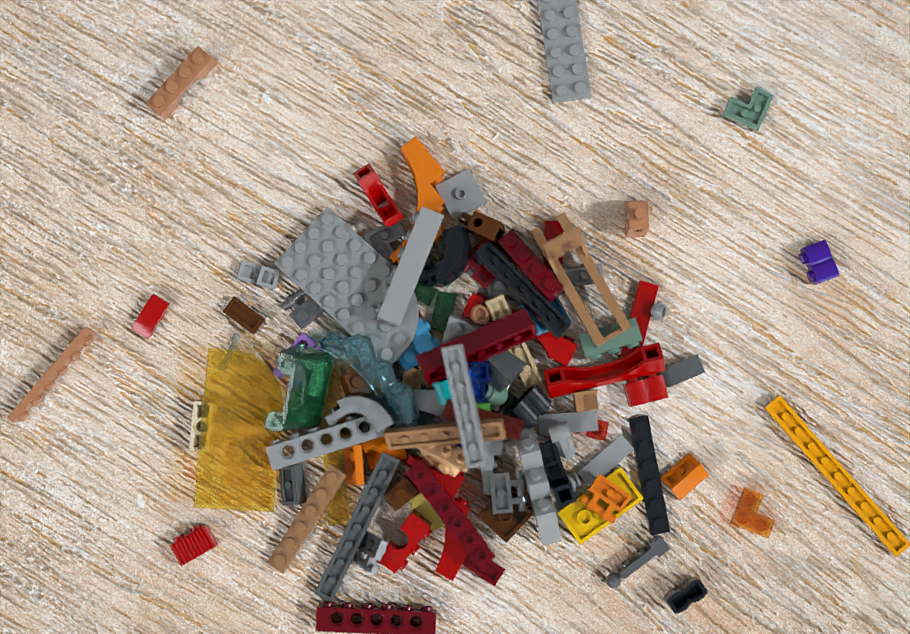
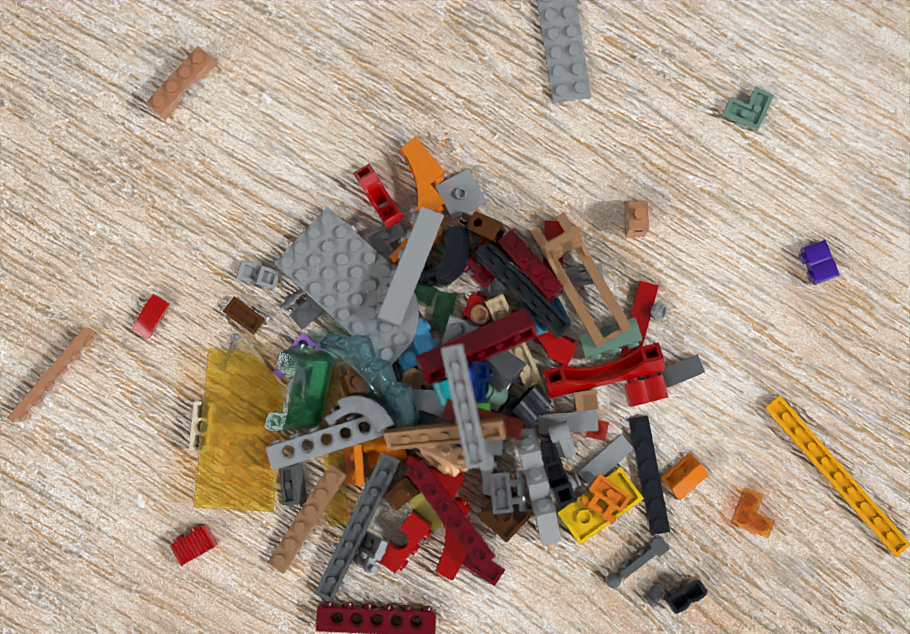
(655, 593): none -> dark grey bush

